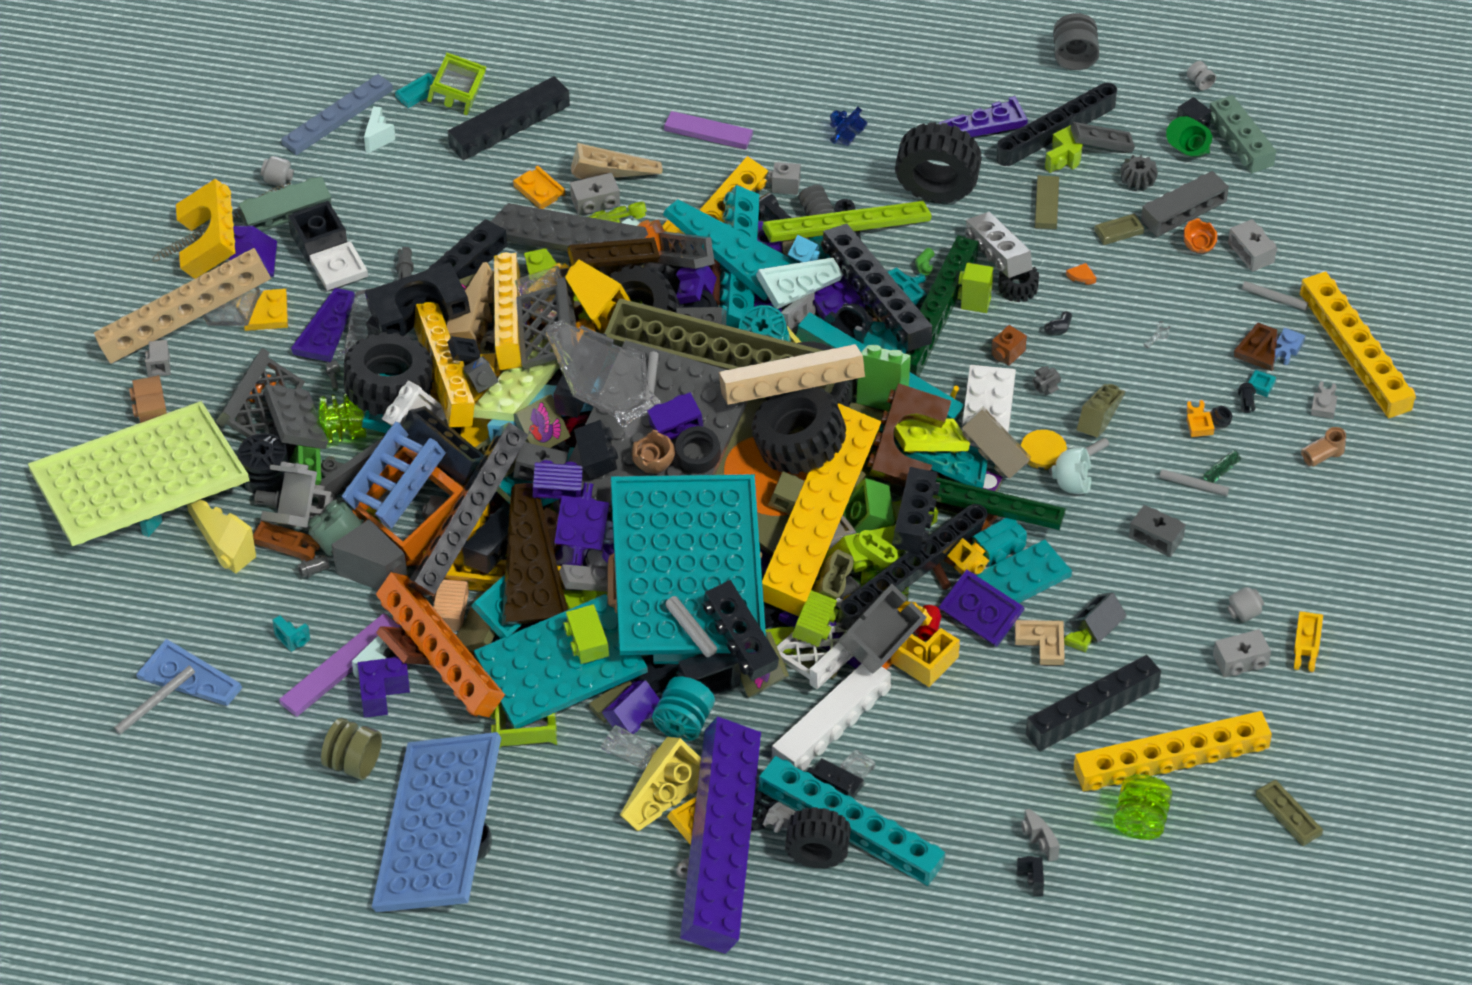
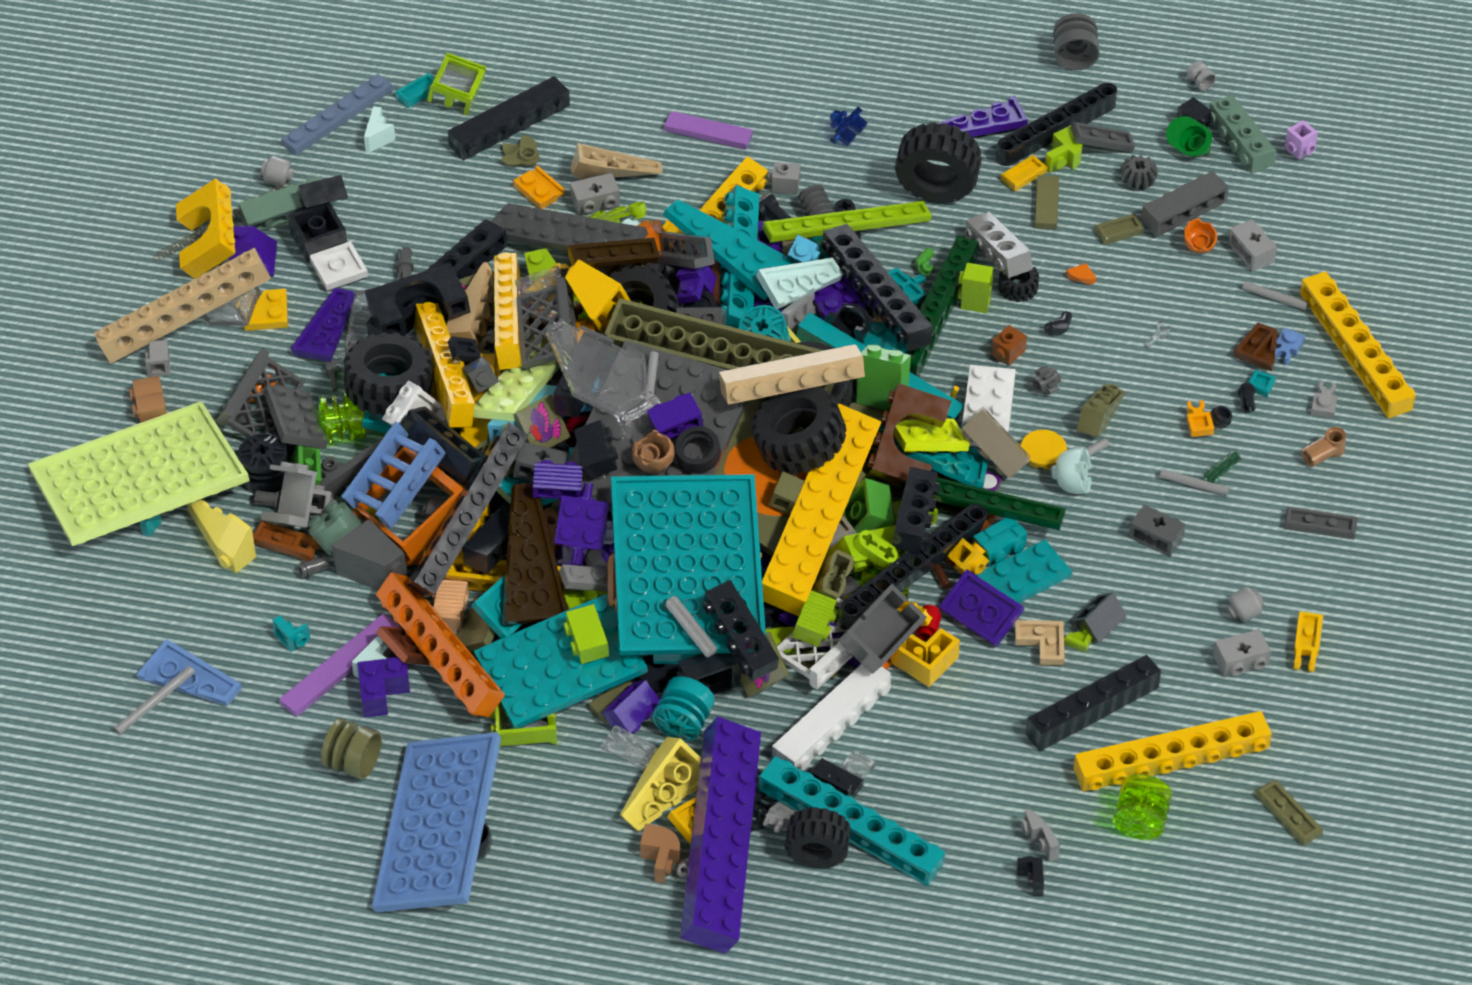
(322, 192): none -> black hinge
(523, 154): none -> olive plate
(662, 846): none -> medium nougat brick
(1023, 173): none -> yellow tile
(1301, 140): none -> lavender brick
(1320, 523): none -> dark grey tile

